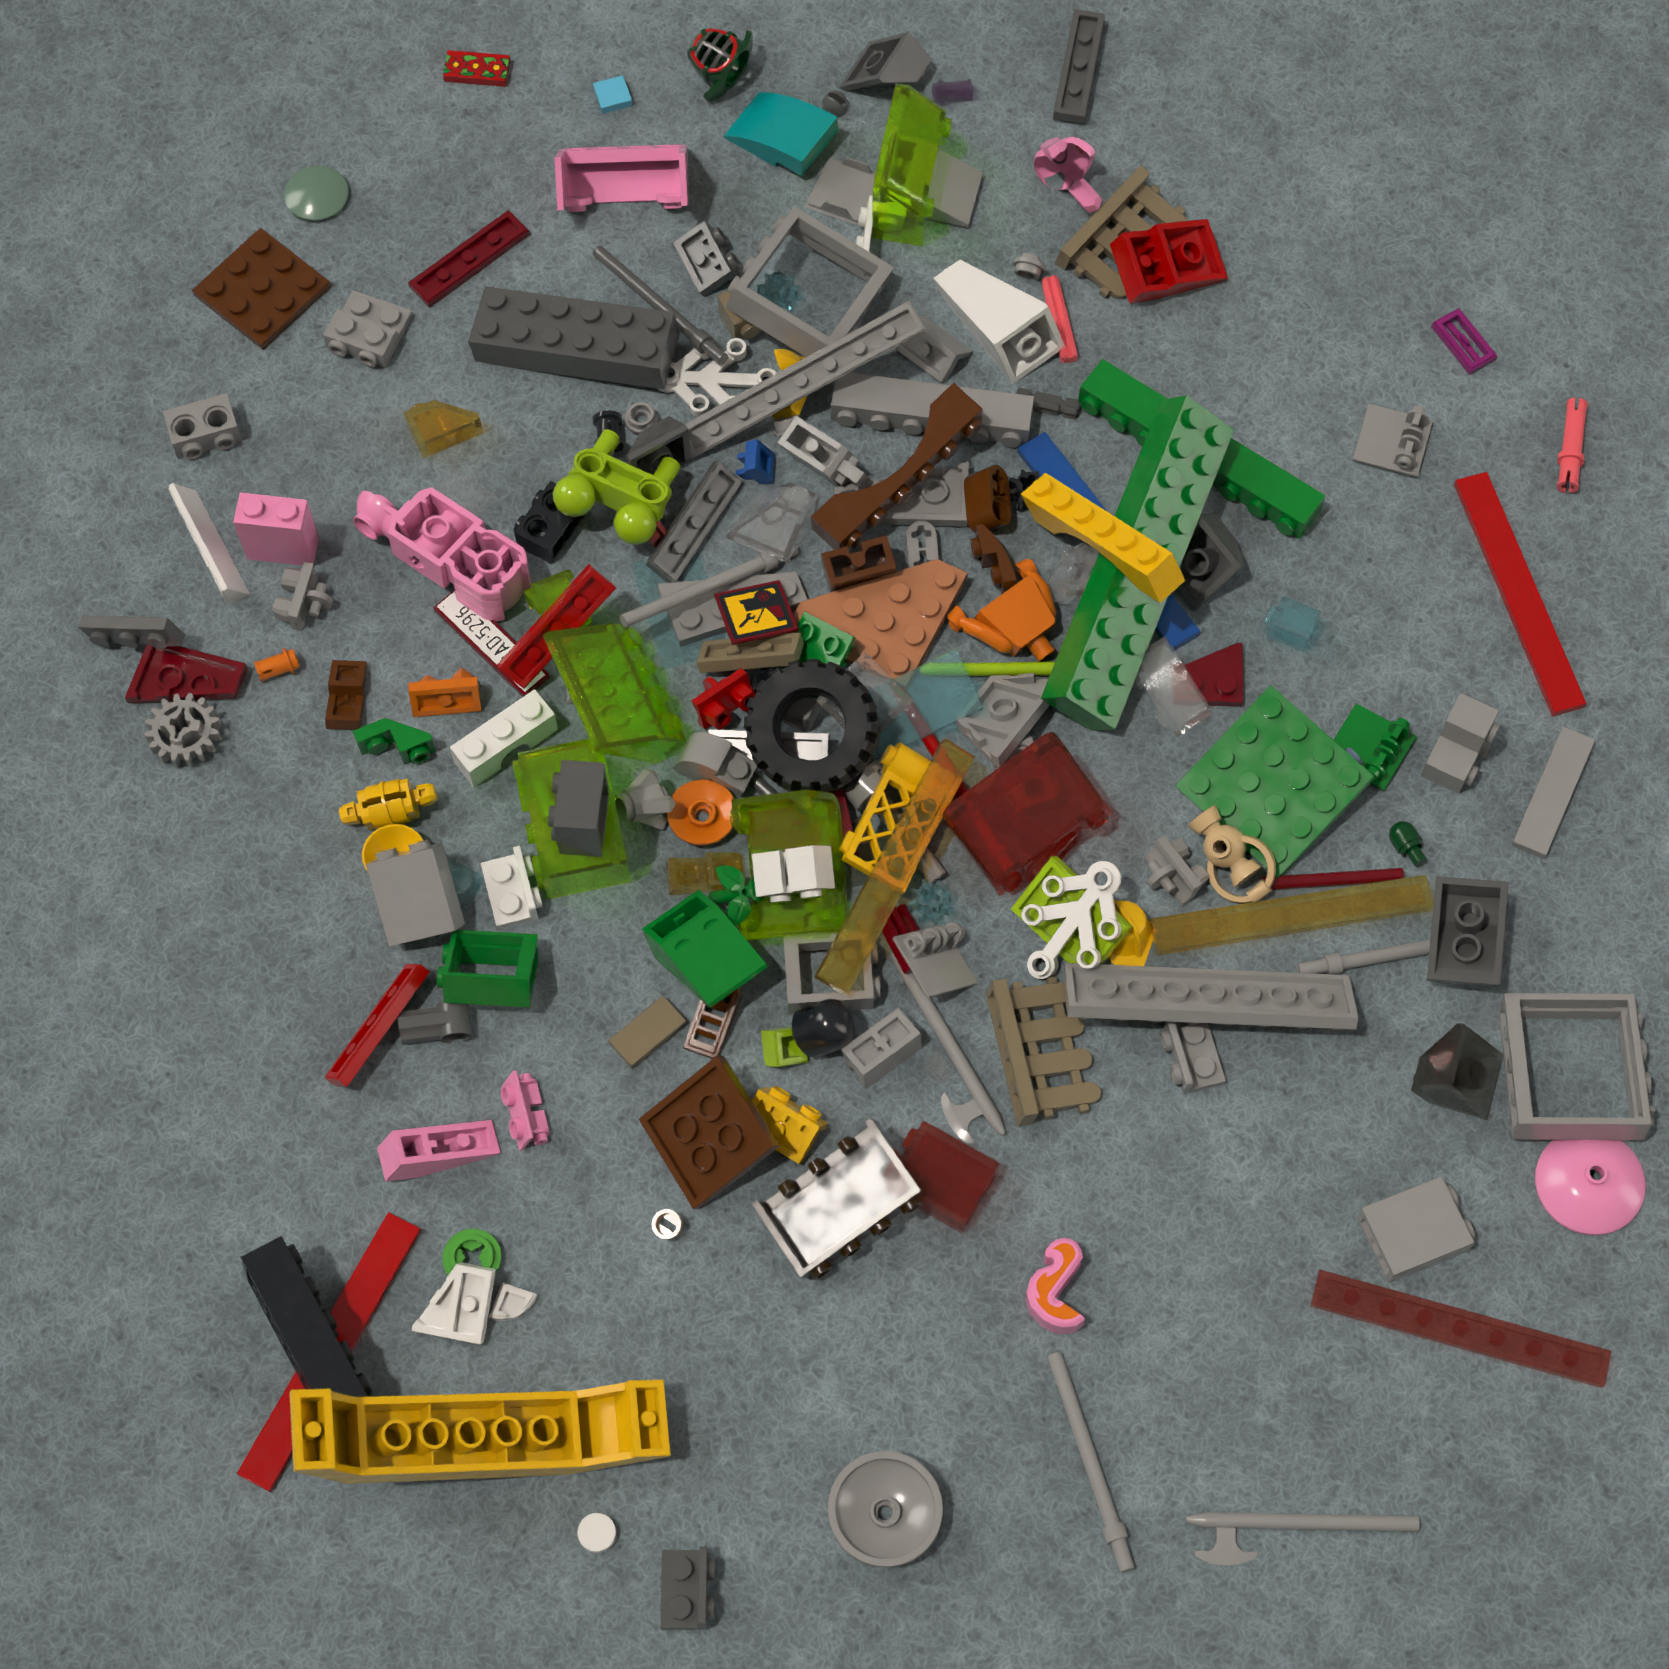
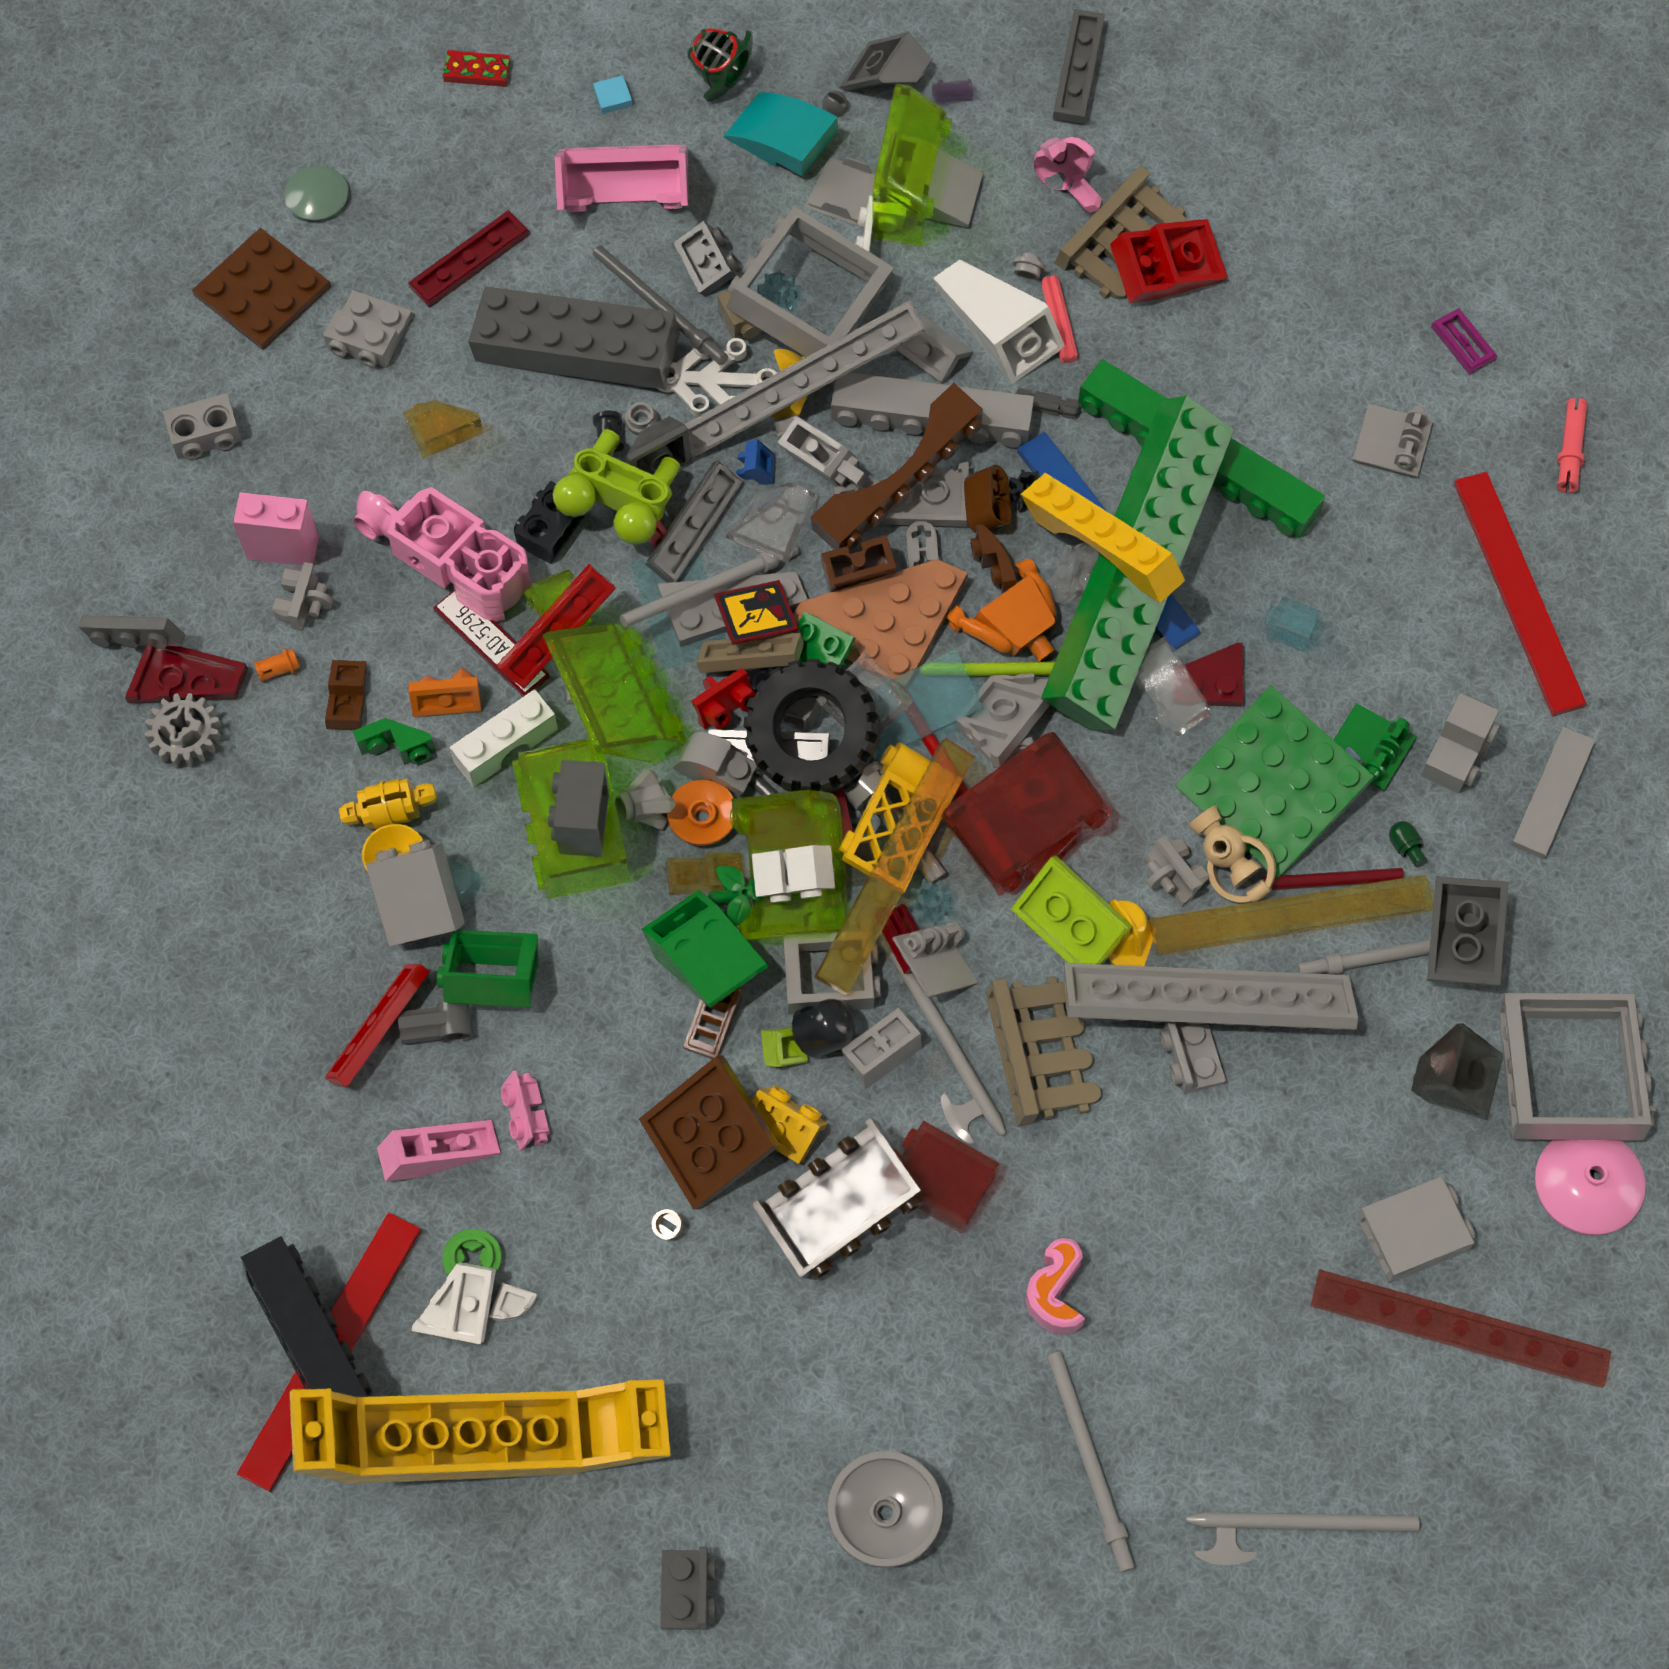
(209, 543): white slope -> none
(510, 890): white bracket -> none
(596, 1533): white tile -> none
(647, 1032): dark tan tile -> none
(1077, 916): white plant -> none
(1209, 560): dark grey slope -> none

